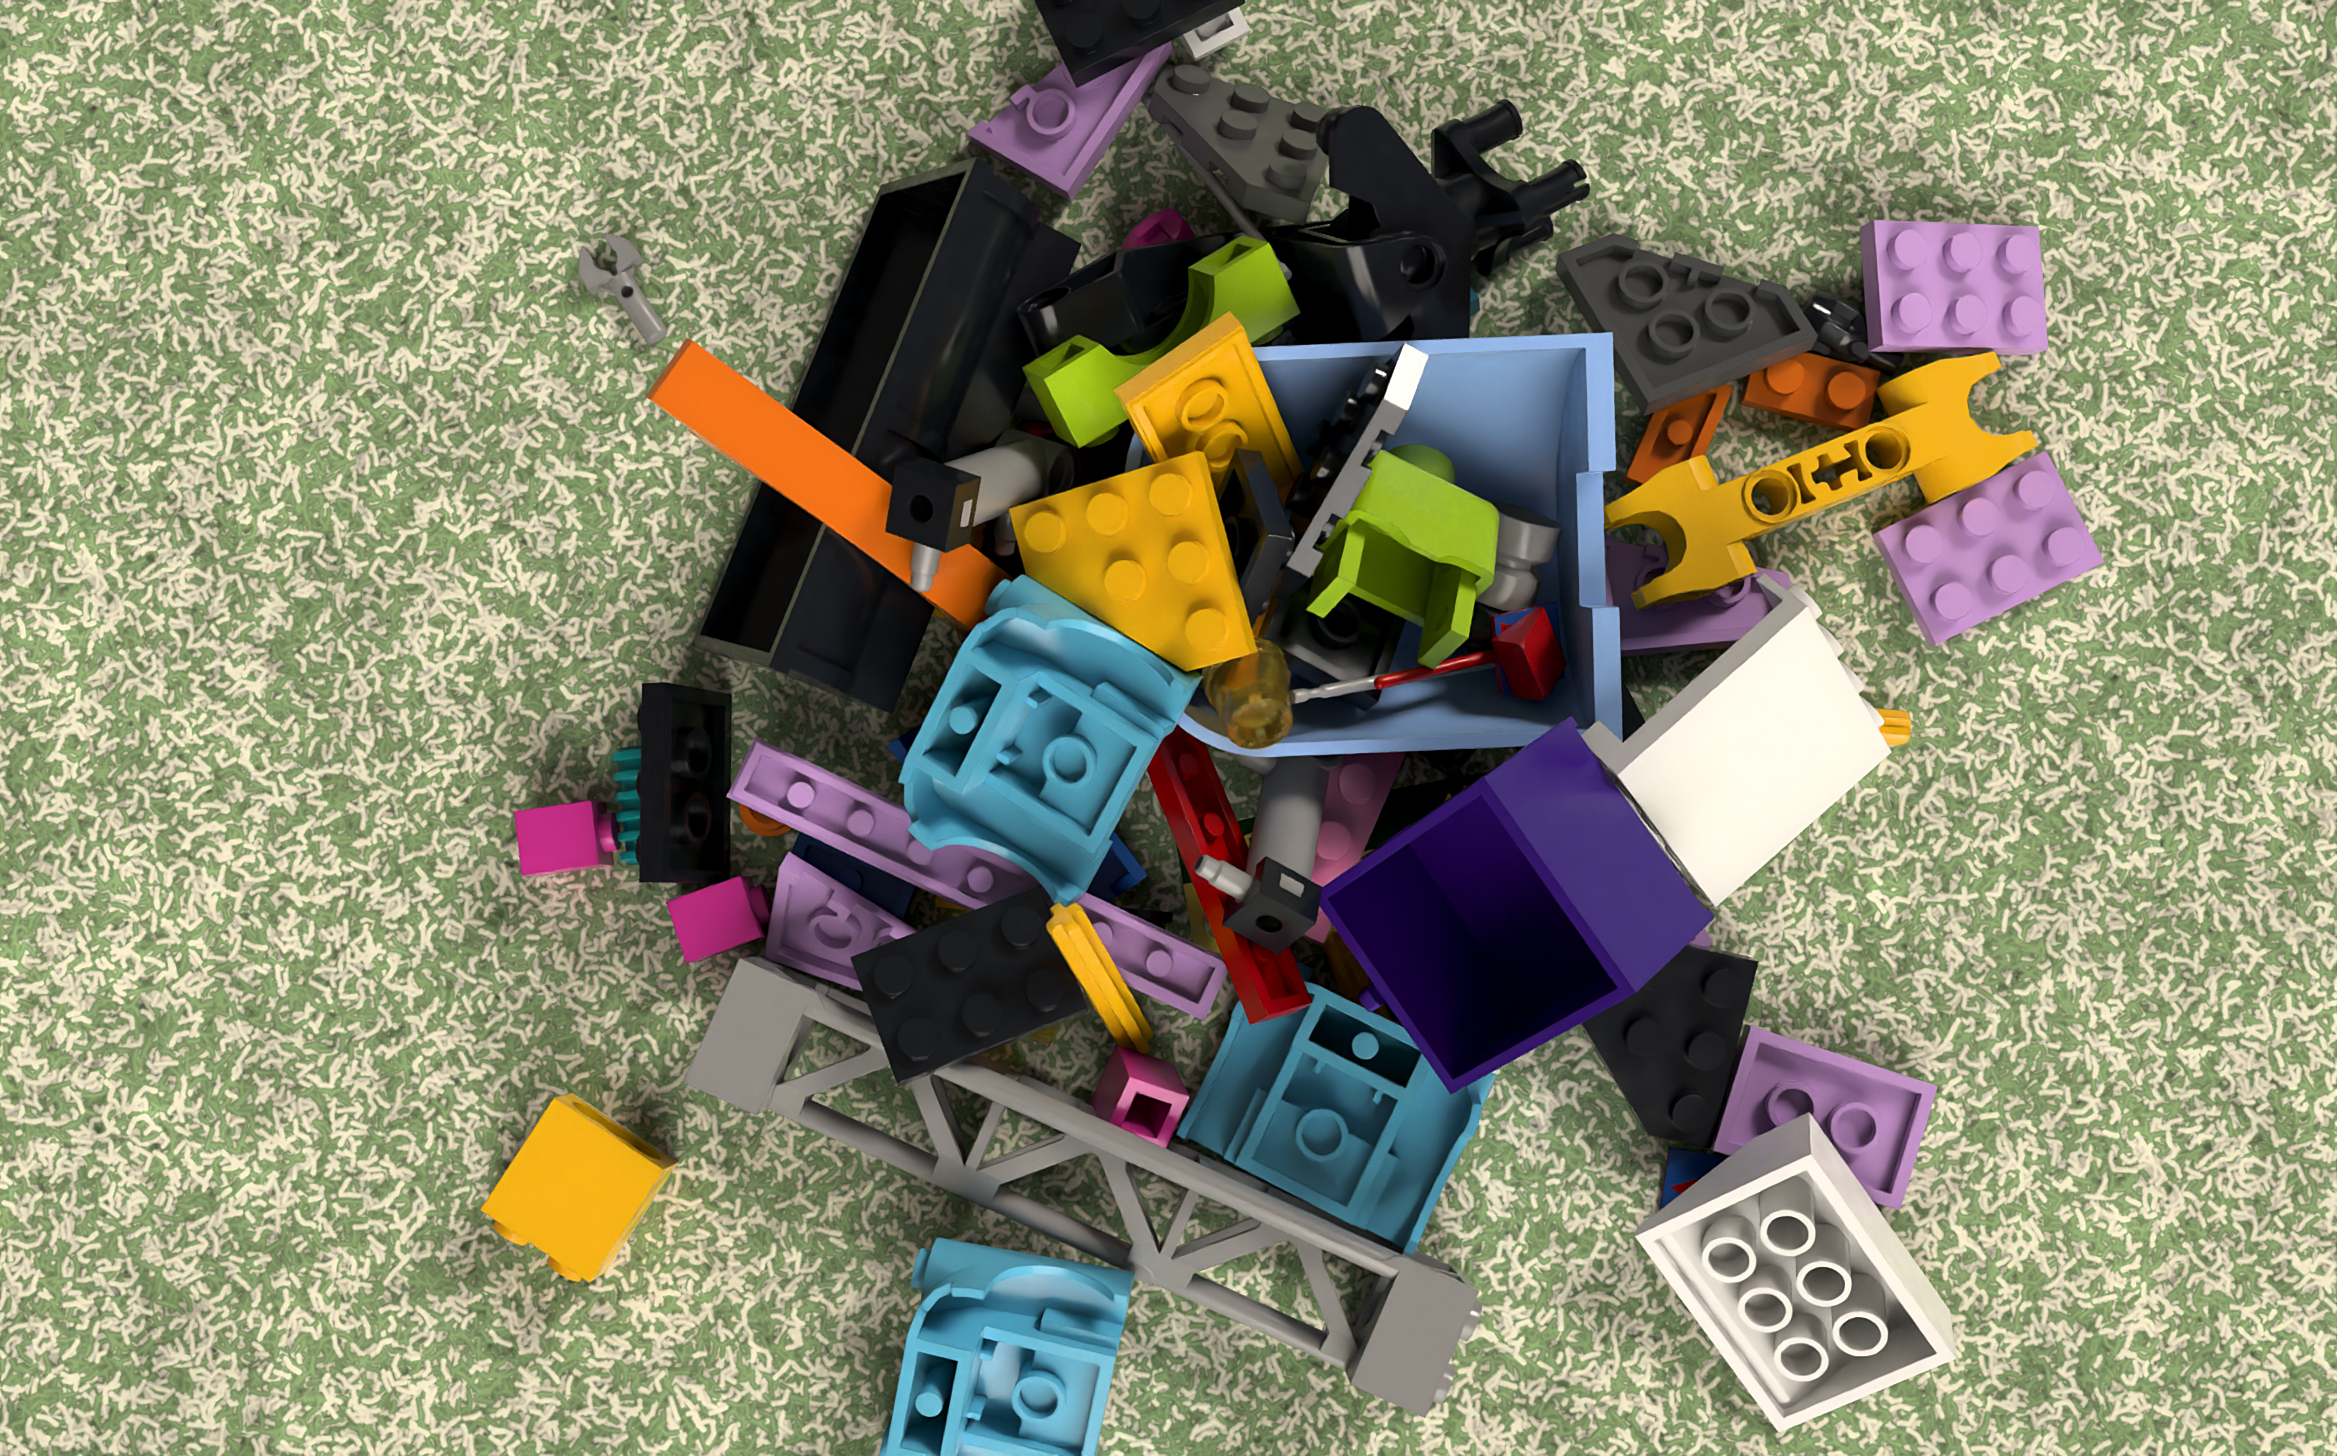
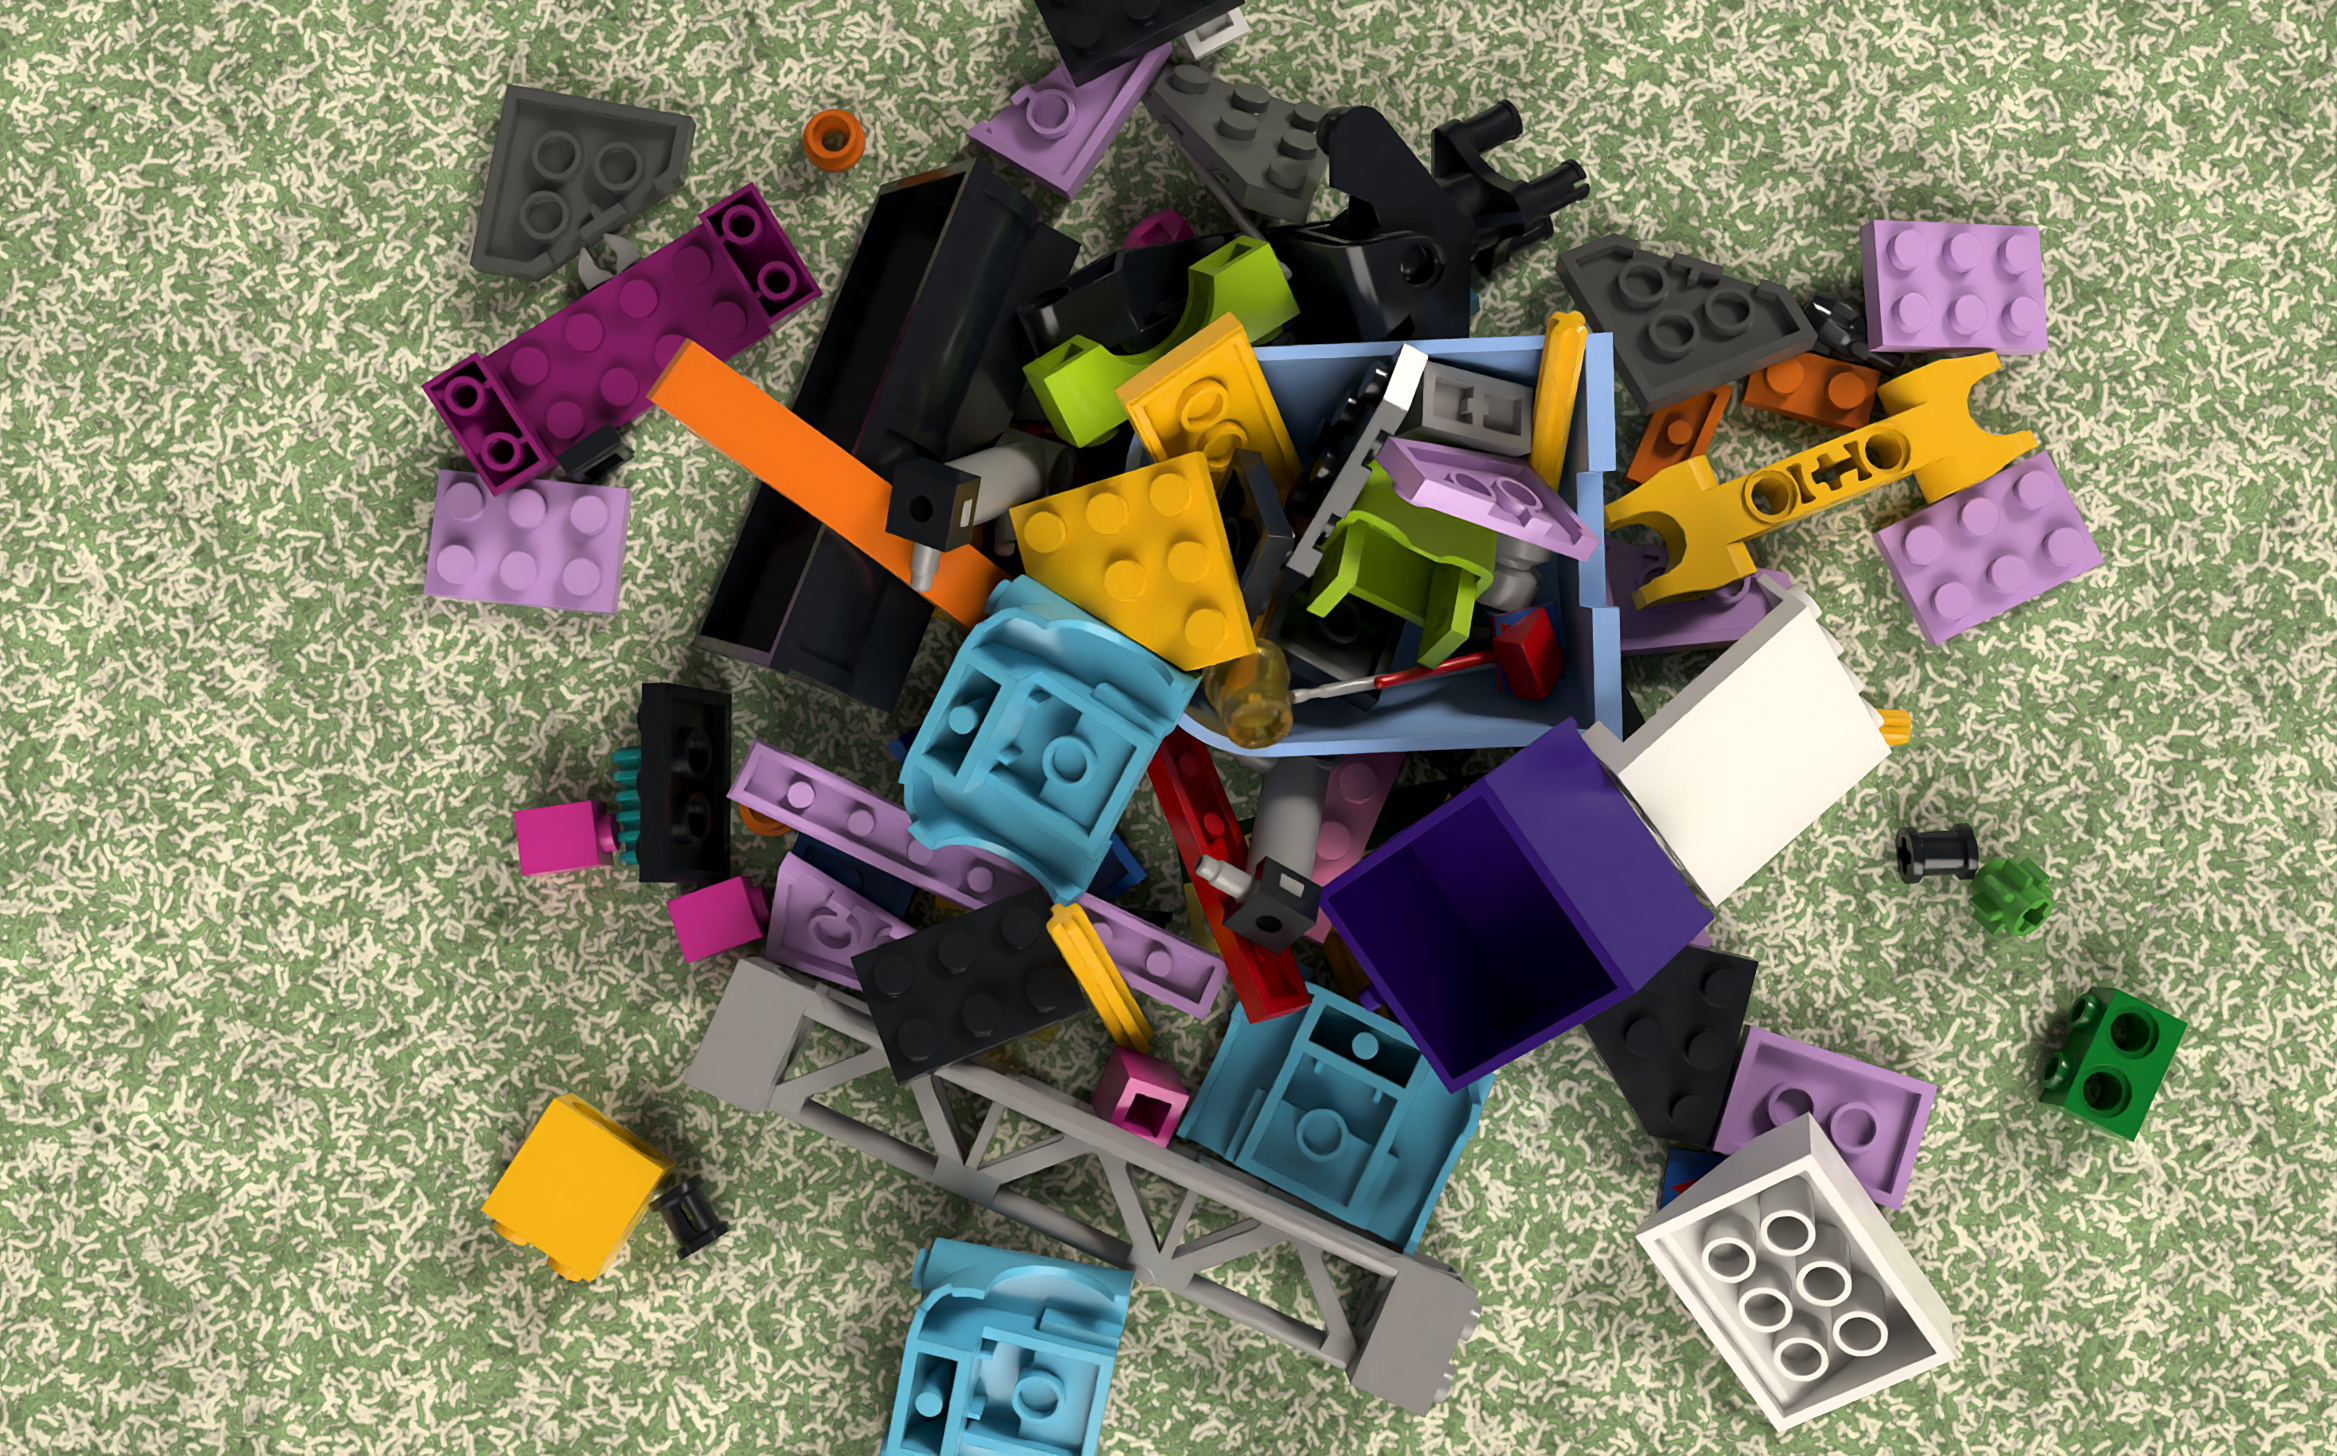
(530, 545): none -> lavender plate
(569, 175): none -> dark grey plate
(596, 455): none -> black tile
(602, 354): none -> magenta slope
(686, 1236): none -> black bush
(828, 123): none -> orange plate
(1469, 412): none -> light grey hinge
(1487, 491): none -> lavender wing
(1556, 394): none -> yellow axle
(1937, 853): none -> black bush
(2011, 896): none -> bright green gear
(2126, 1072): none -> green brick

